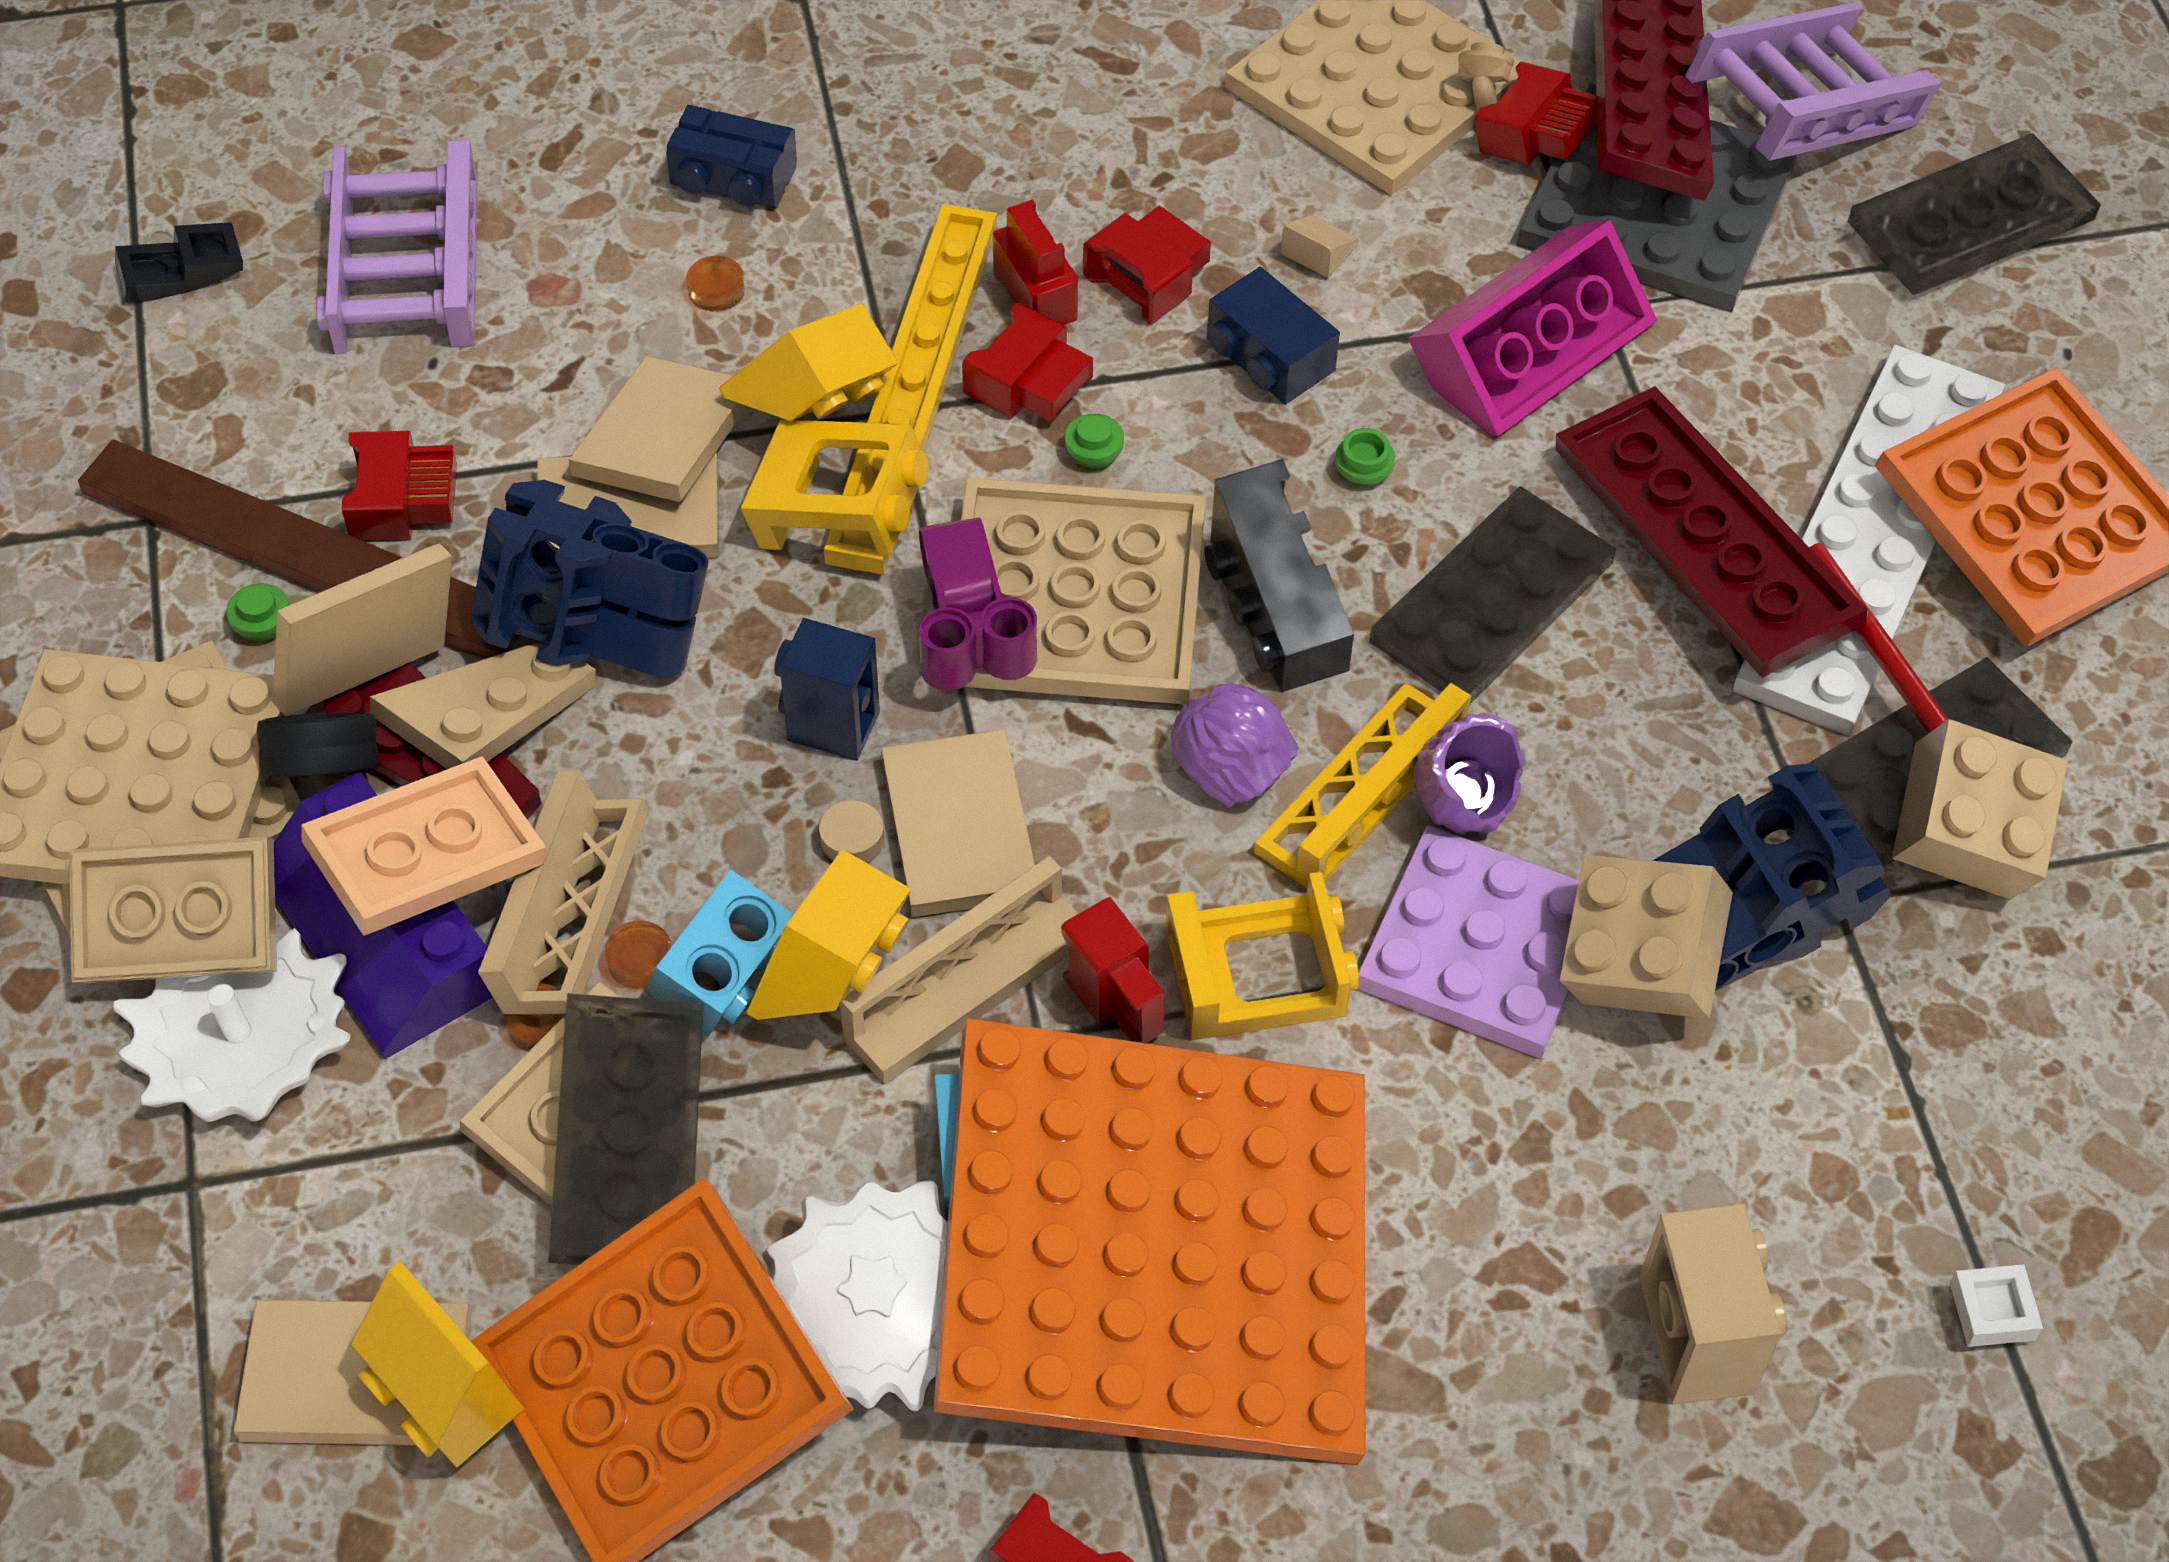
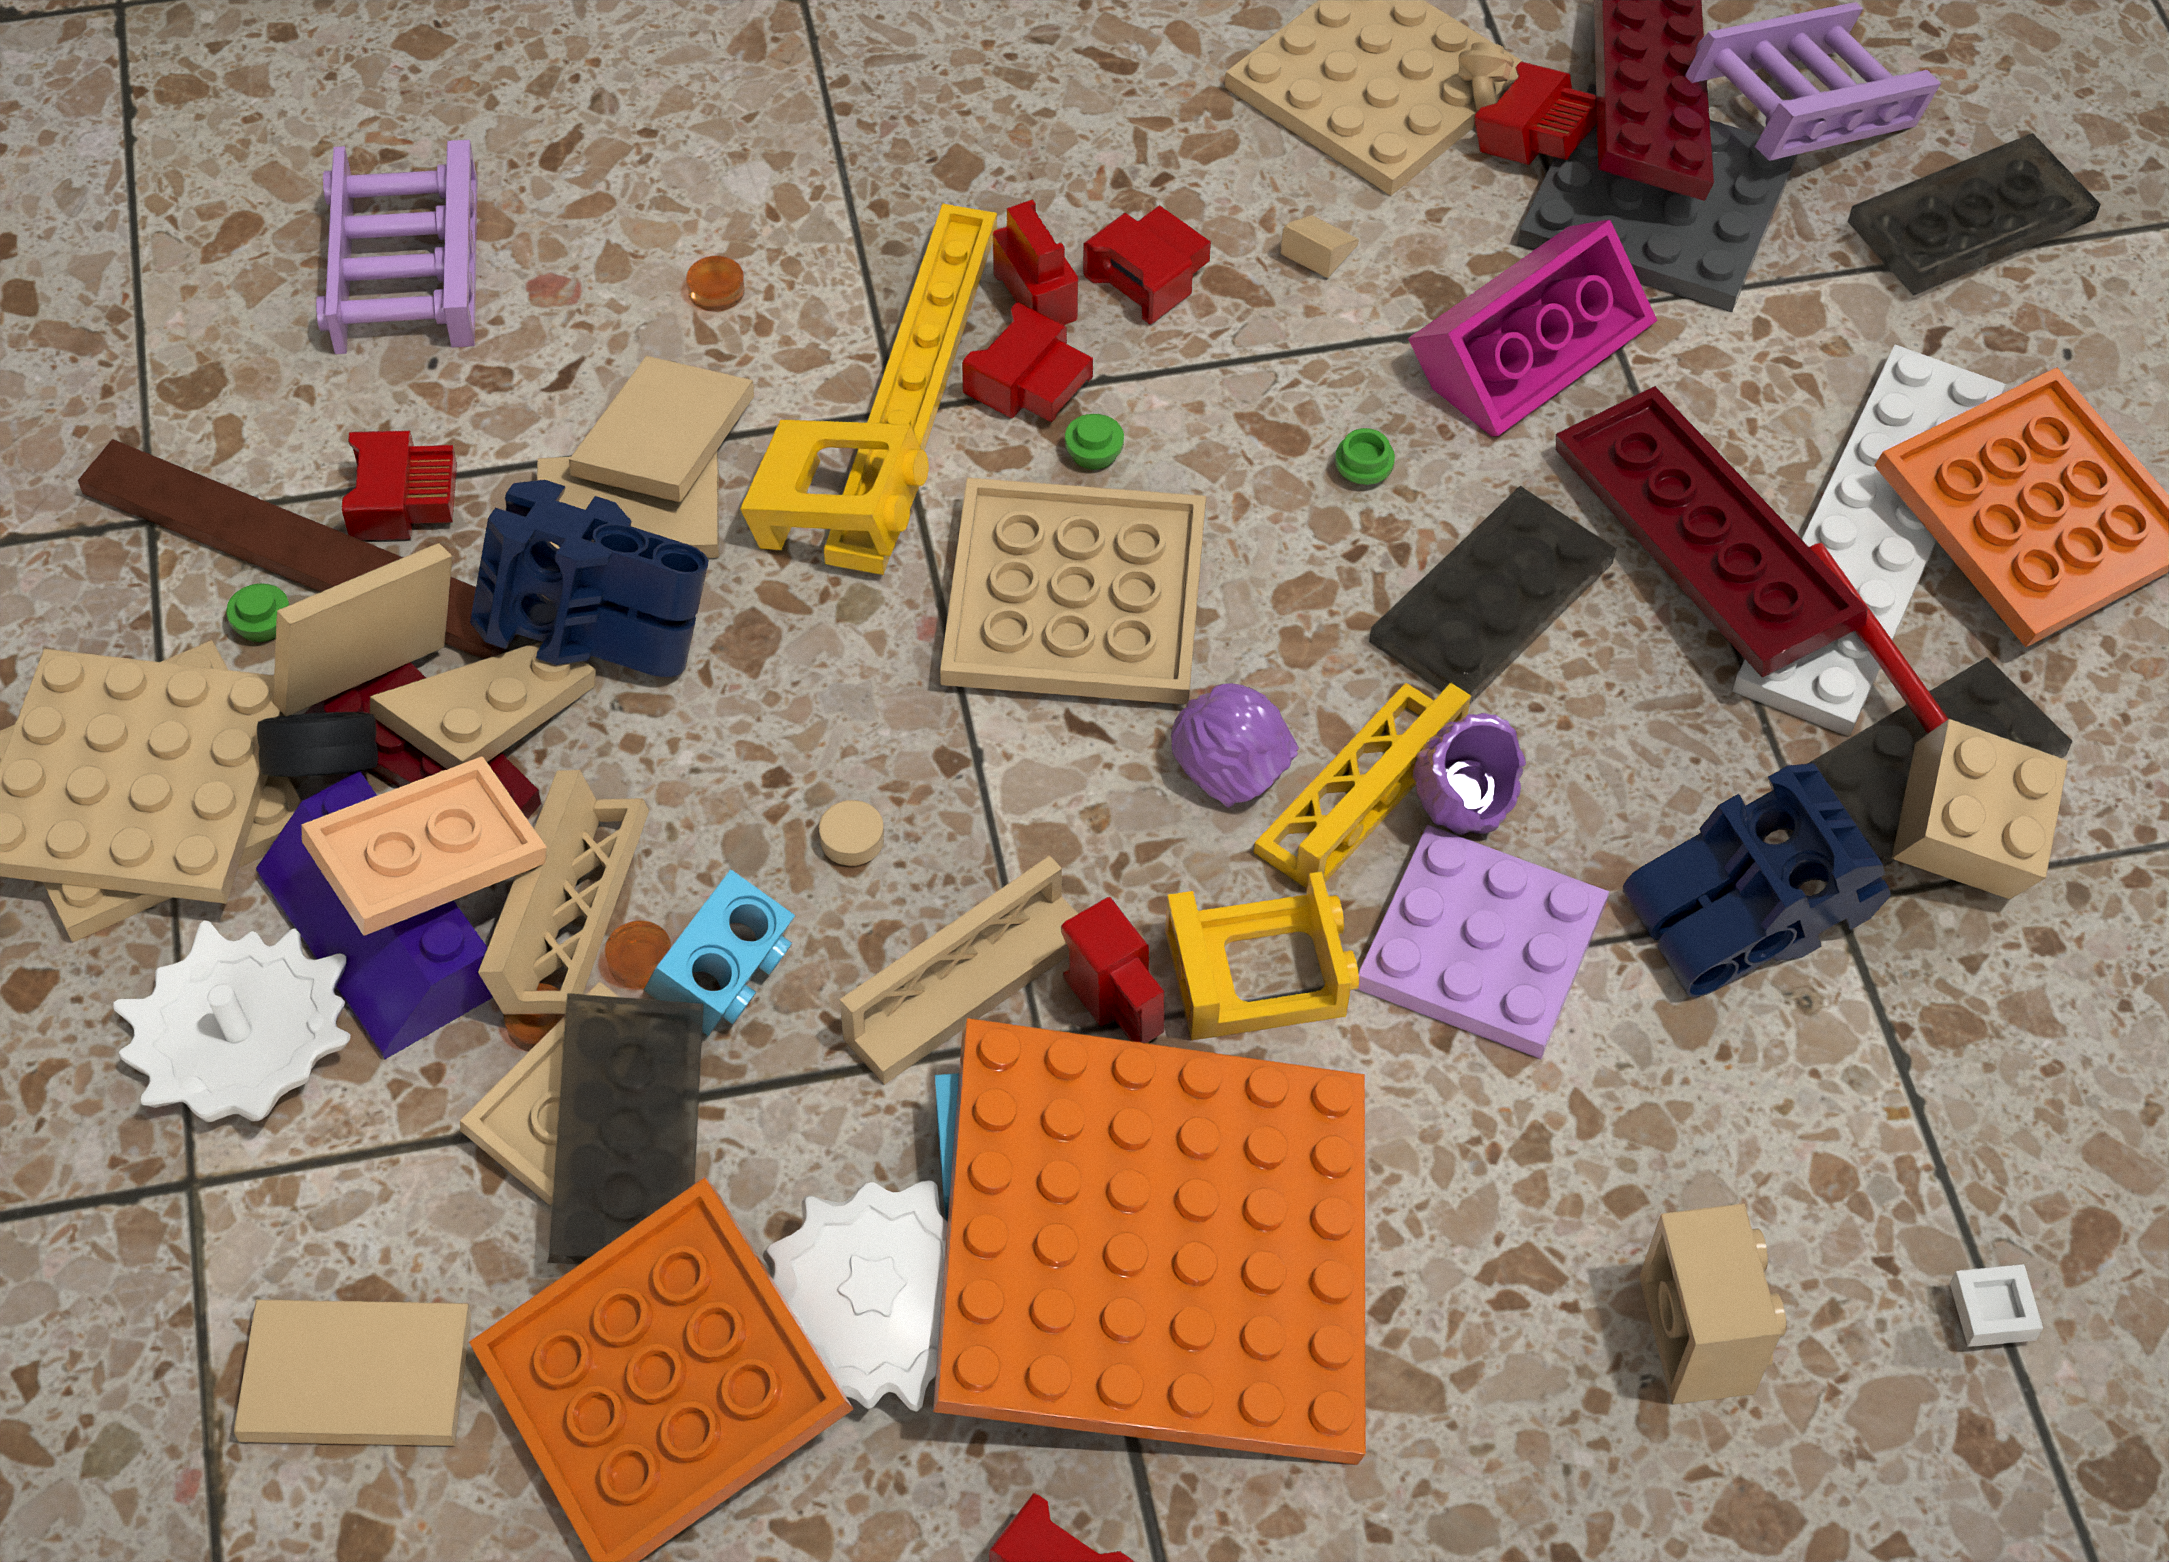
(172, 910): tan tile -> none
(194, 260): black slope -> none
(431, 1369): yellow slope -> none
(731, 156): dark blue brick -> none
(816, 367): yellow slope -> none
(828, 688): dark blue brick -> none
(832, 941): yellow slope -> none
(956, 819): tan tile -> none
(970, 617): magenta piece -> none
(1272, 335): dark blue brick -> none
(1273, 582): black wedge -> none
(1646, 936): tan brick -> none

